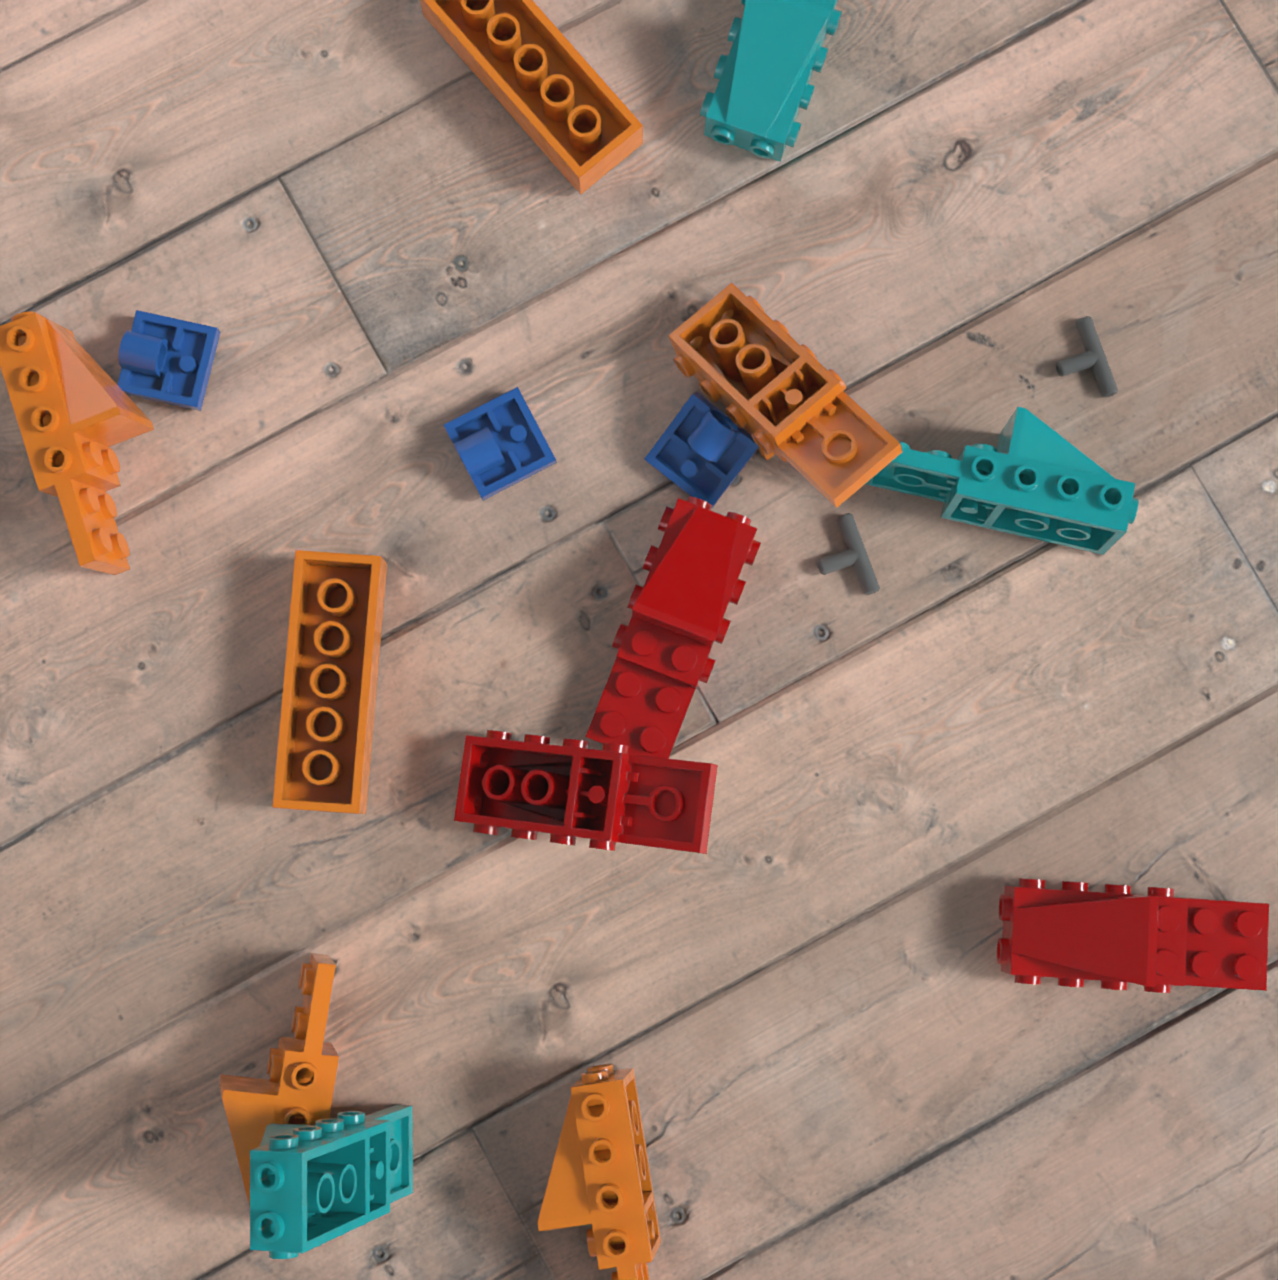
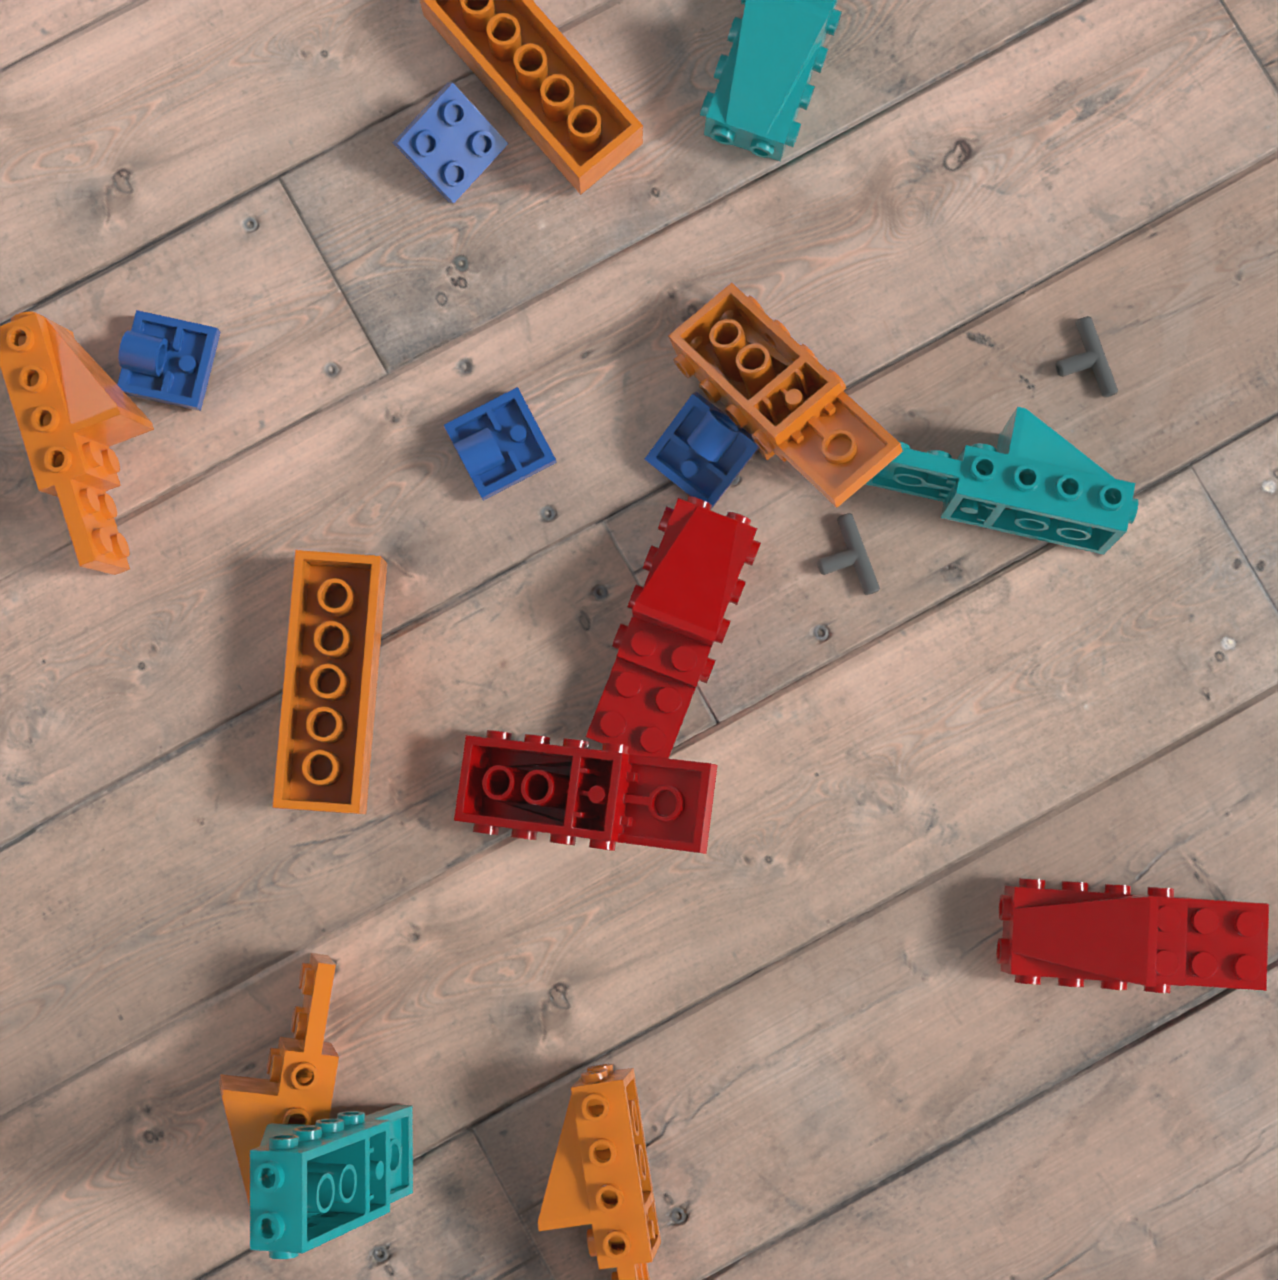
(450, 142): none -> plate

